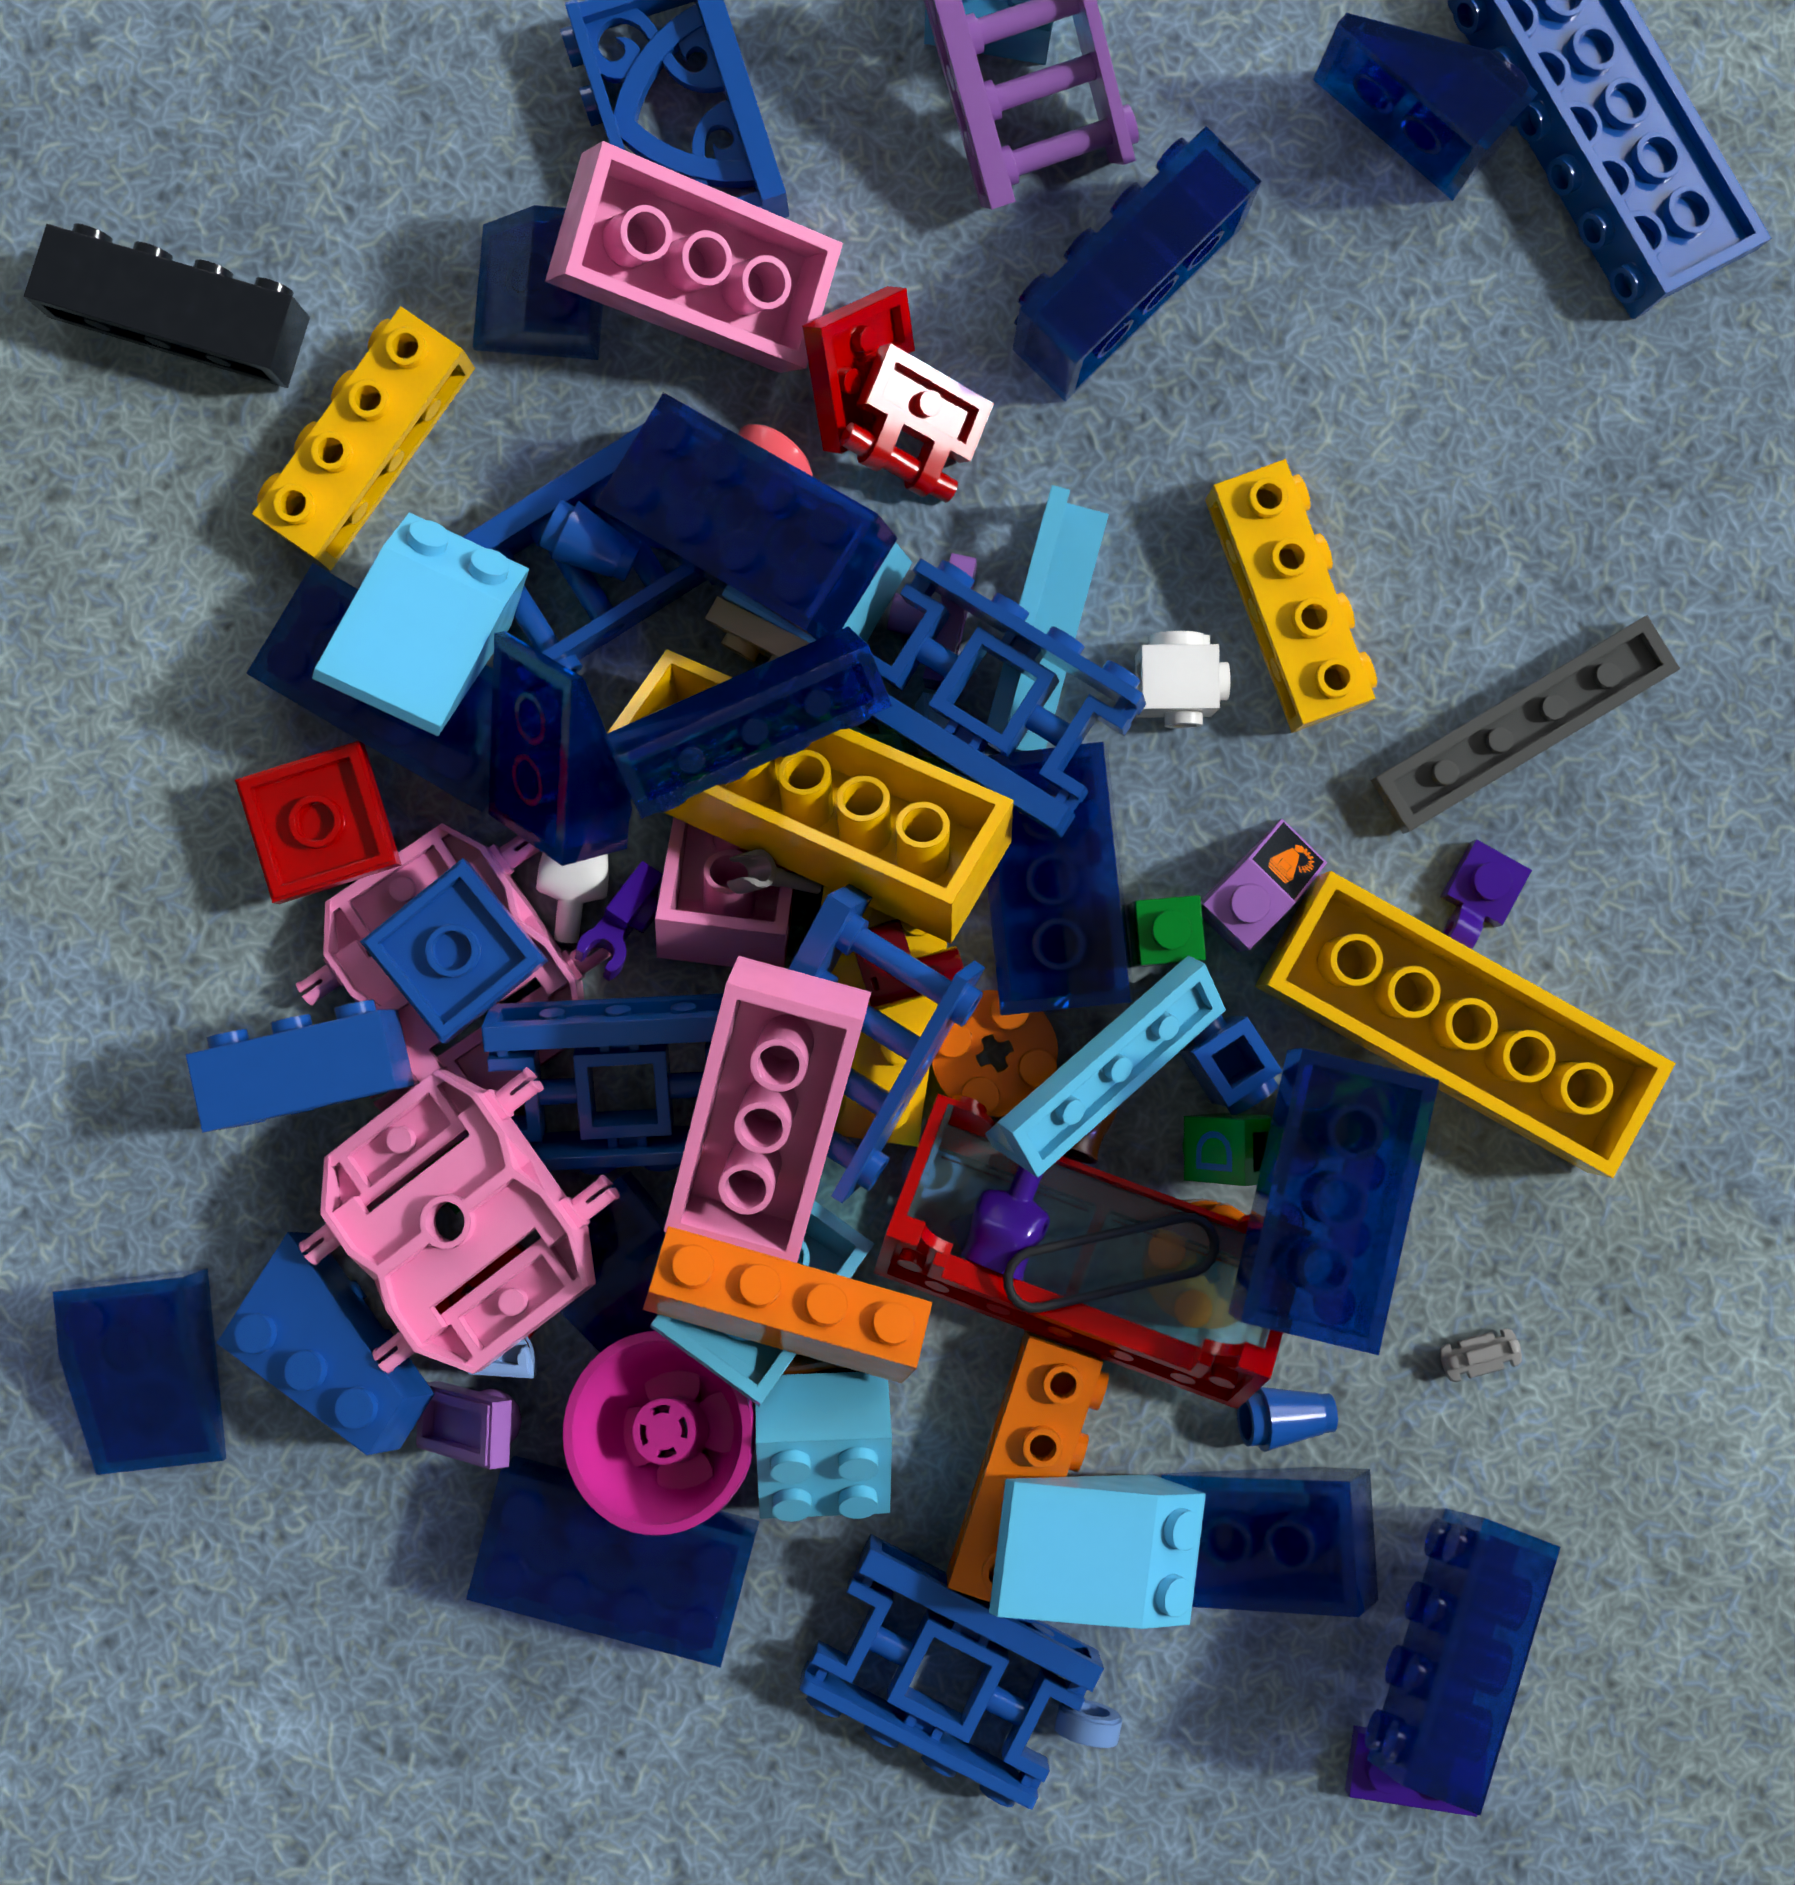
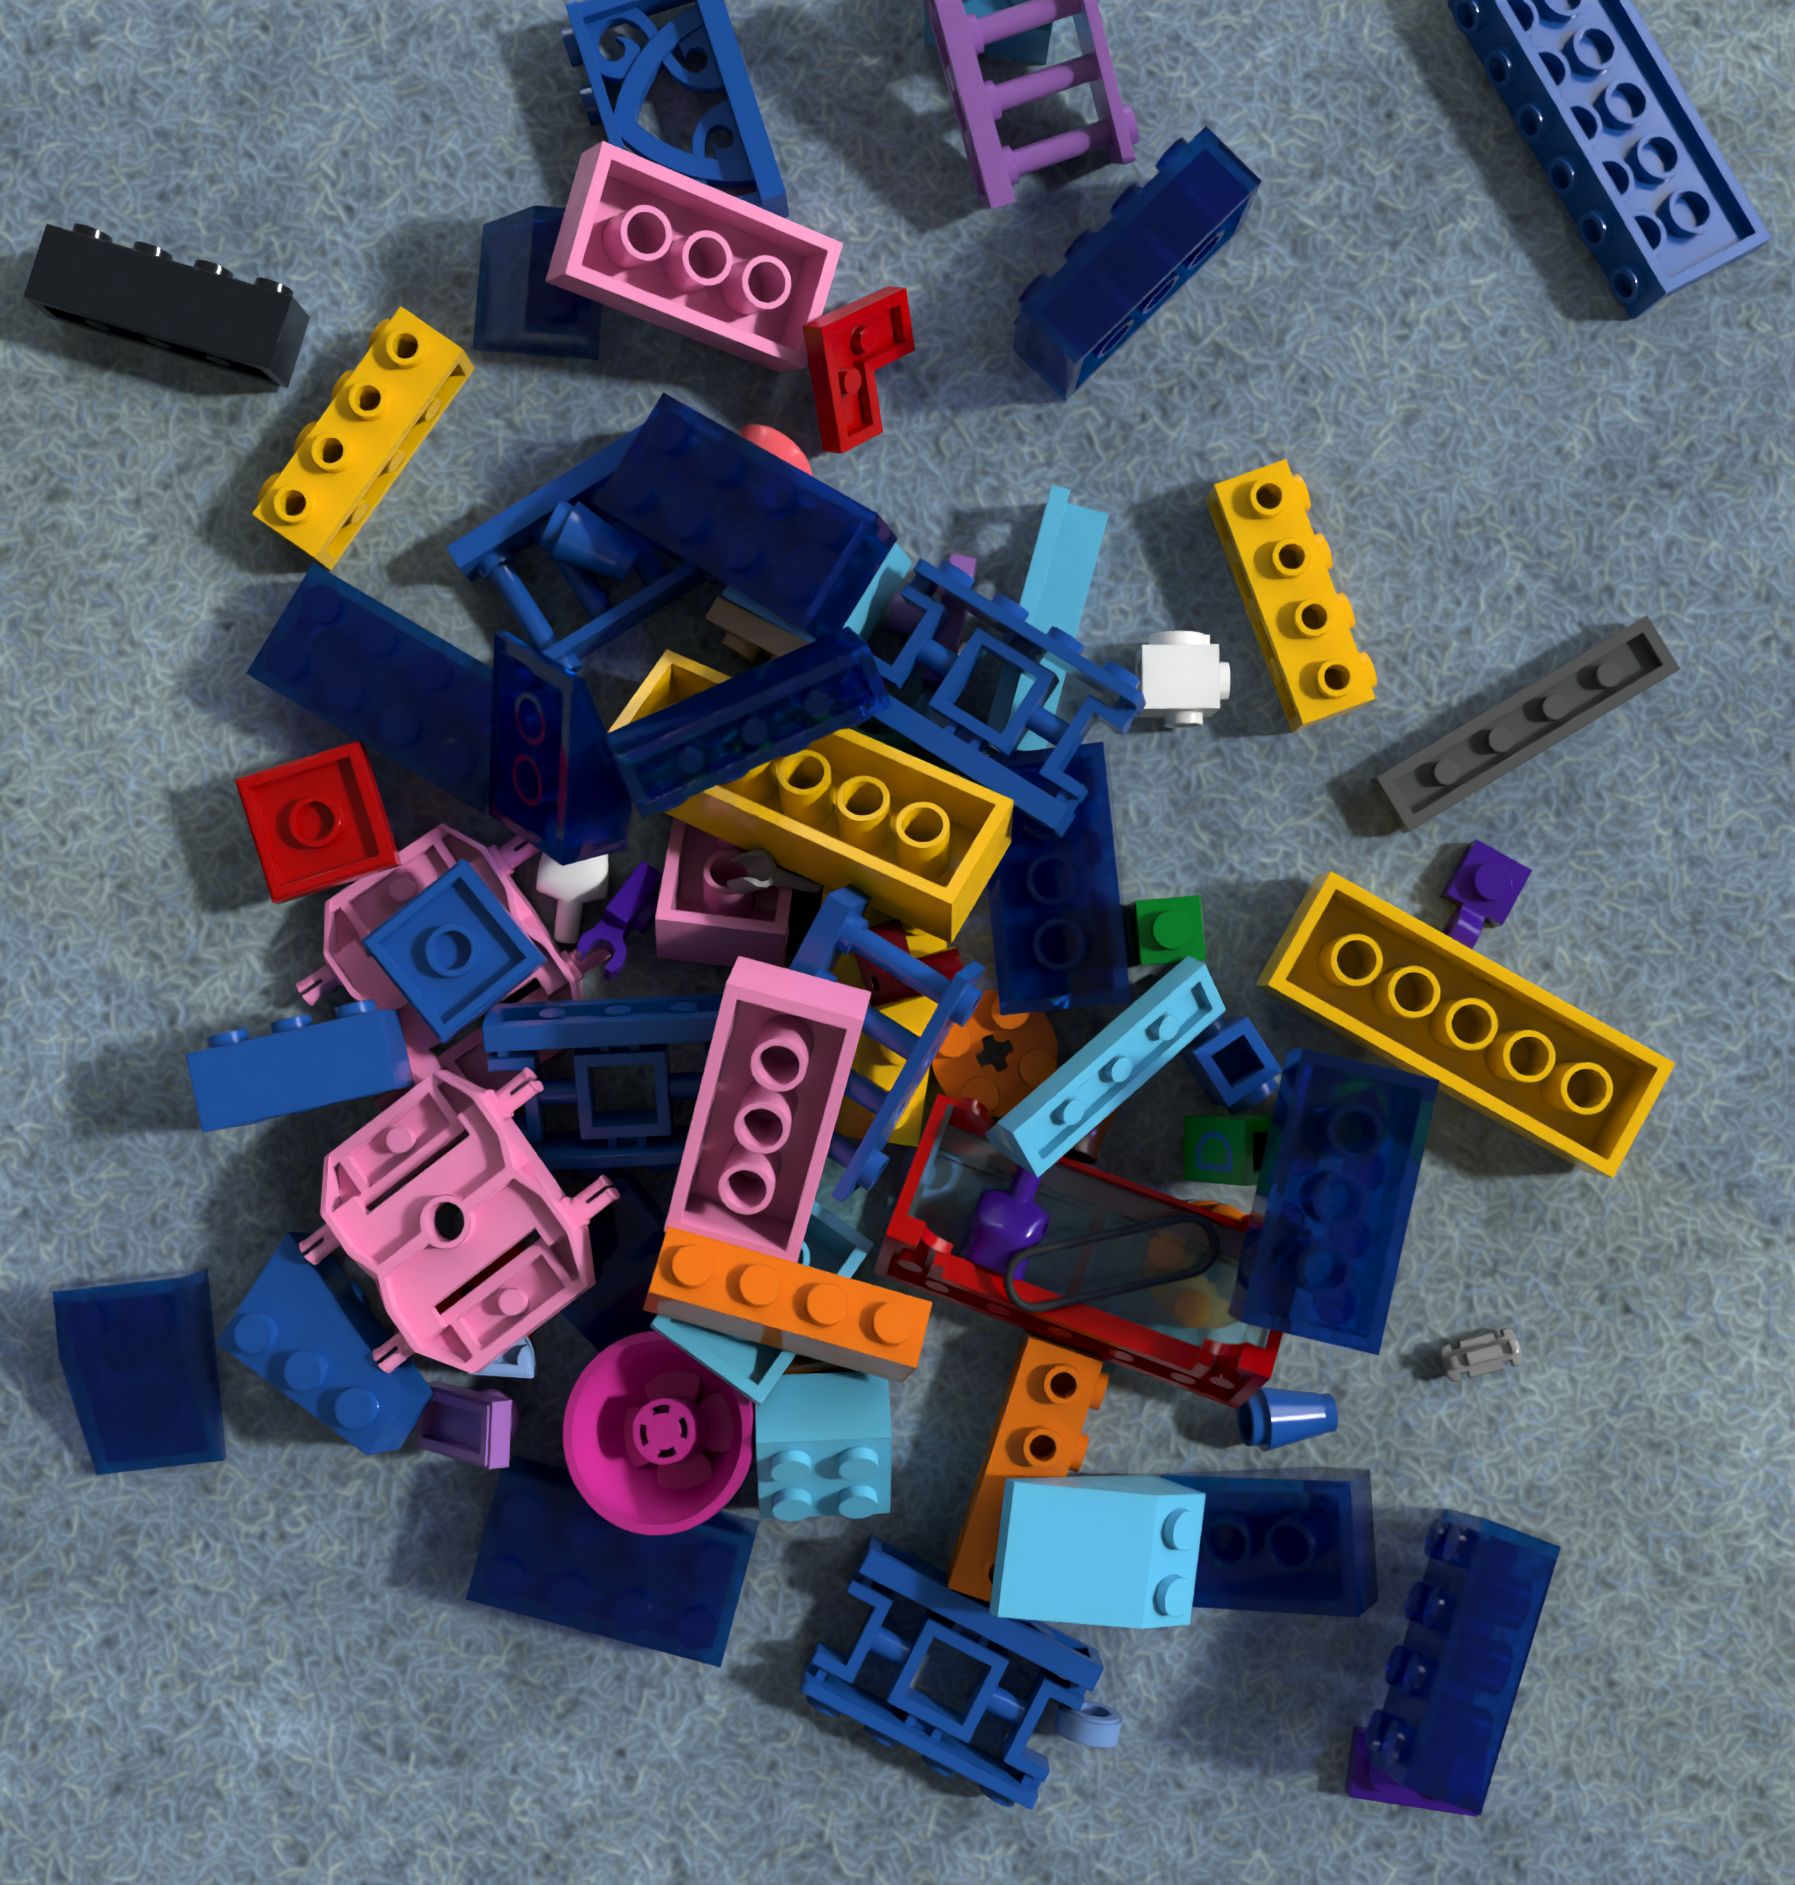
(422, 624): medium azure slope -> none
(925, 405): plate -> none
(1261, 887): medium lavender slope -> none
(1425, 96): clear blue slope -> none

